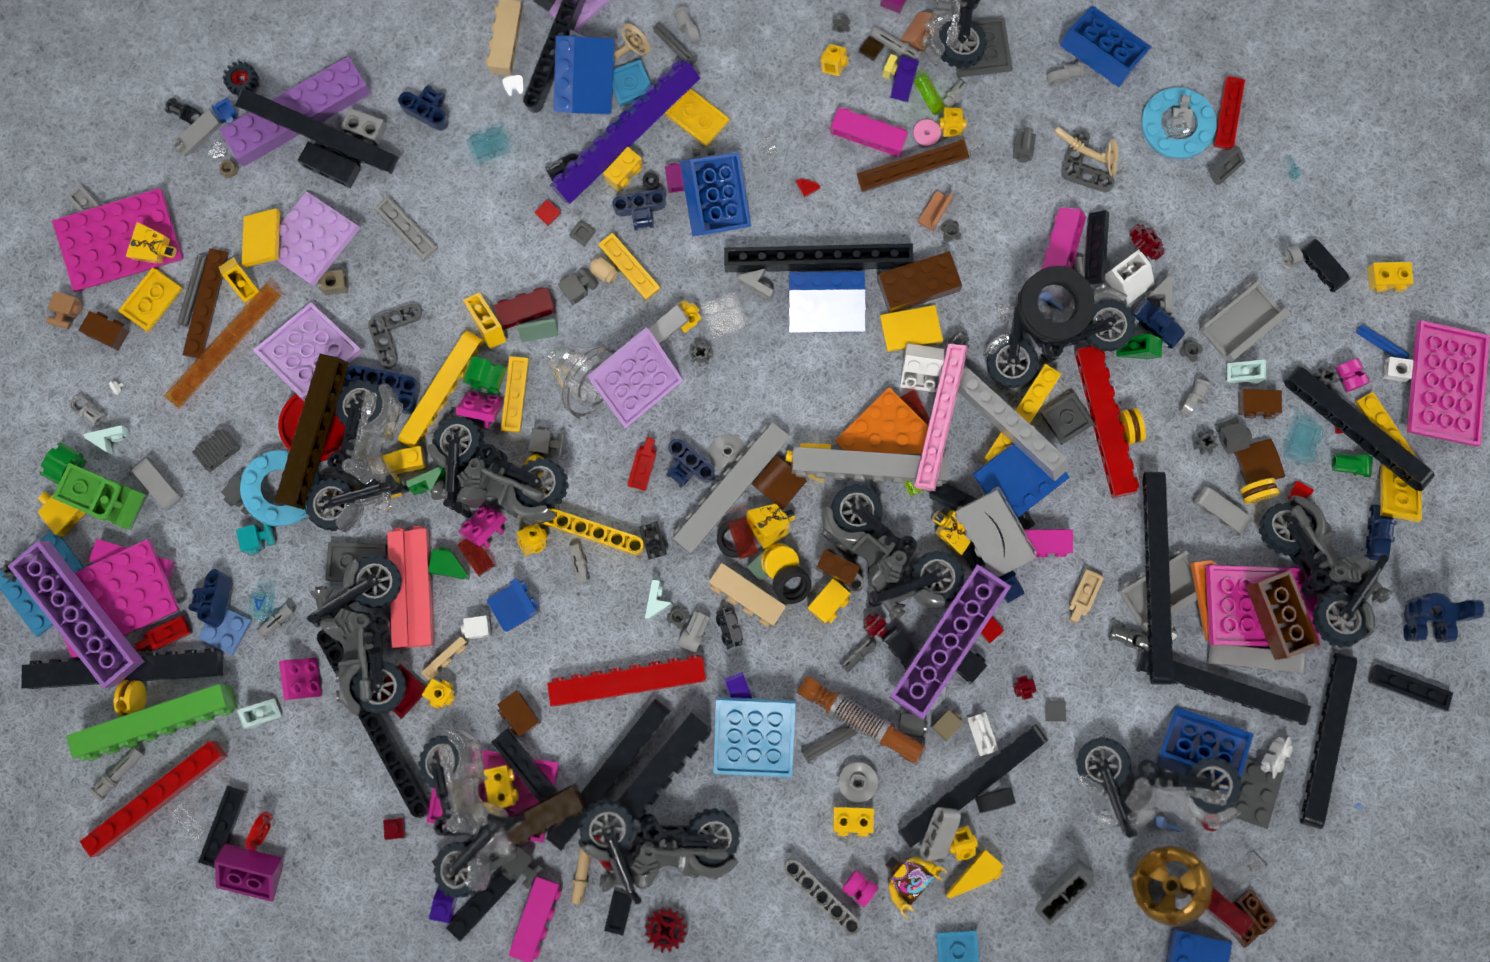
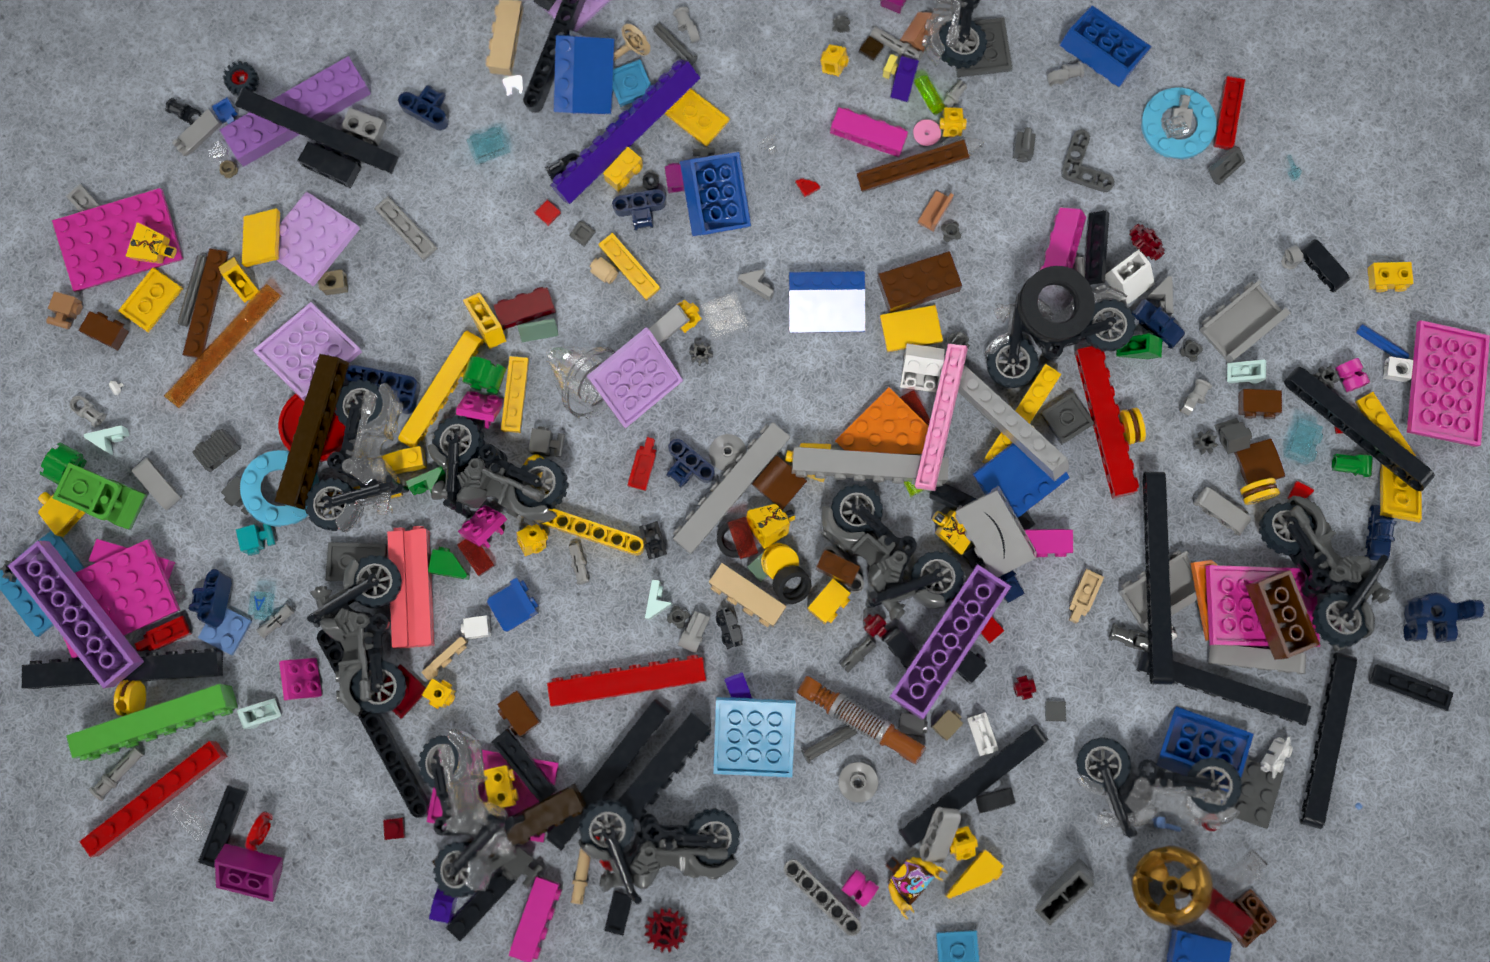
(387, 326): dark grey beam -> none
(574, 288): dark grey brick -> none
(817, 257): black brick -> none
(853, 820): yellow brick -> none
(1046, 297): medium blue hand -> none
(1108, 157): tan dish -> none

